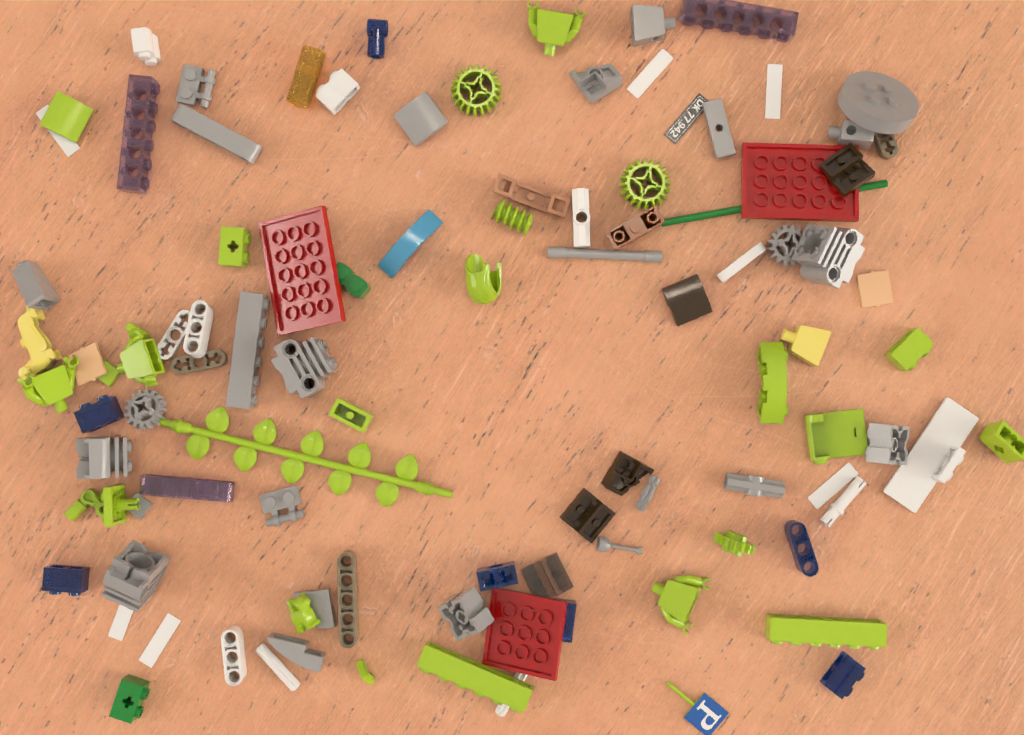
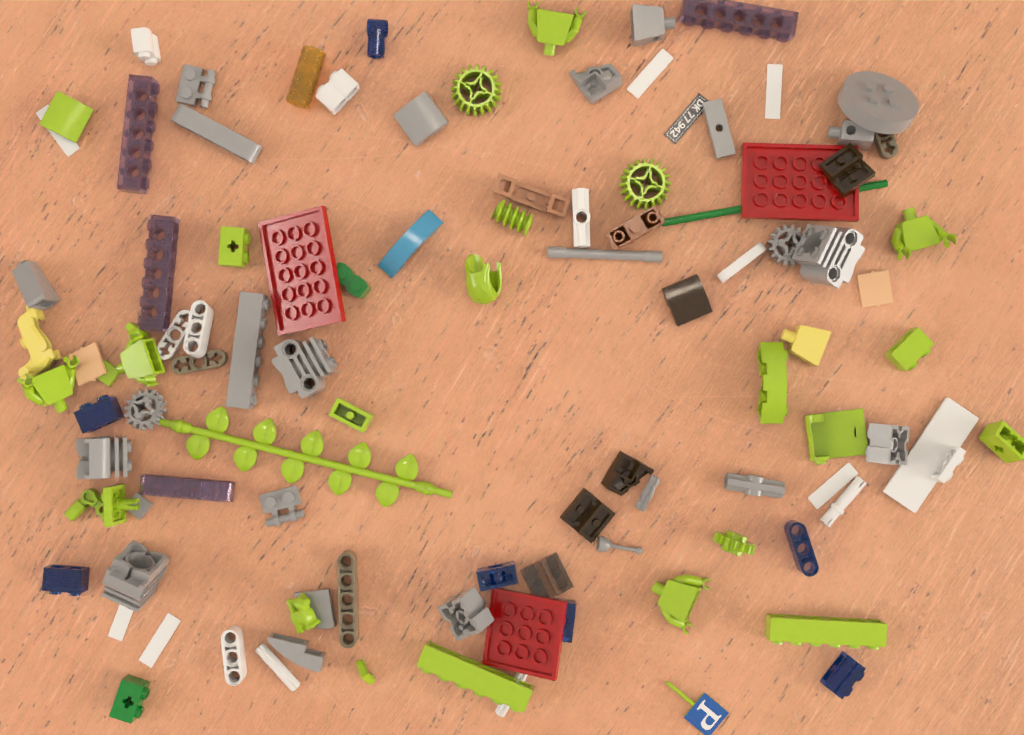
(165, 282): none -> brick
(918, 234): none -> lime torso

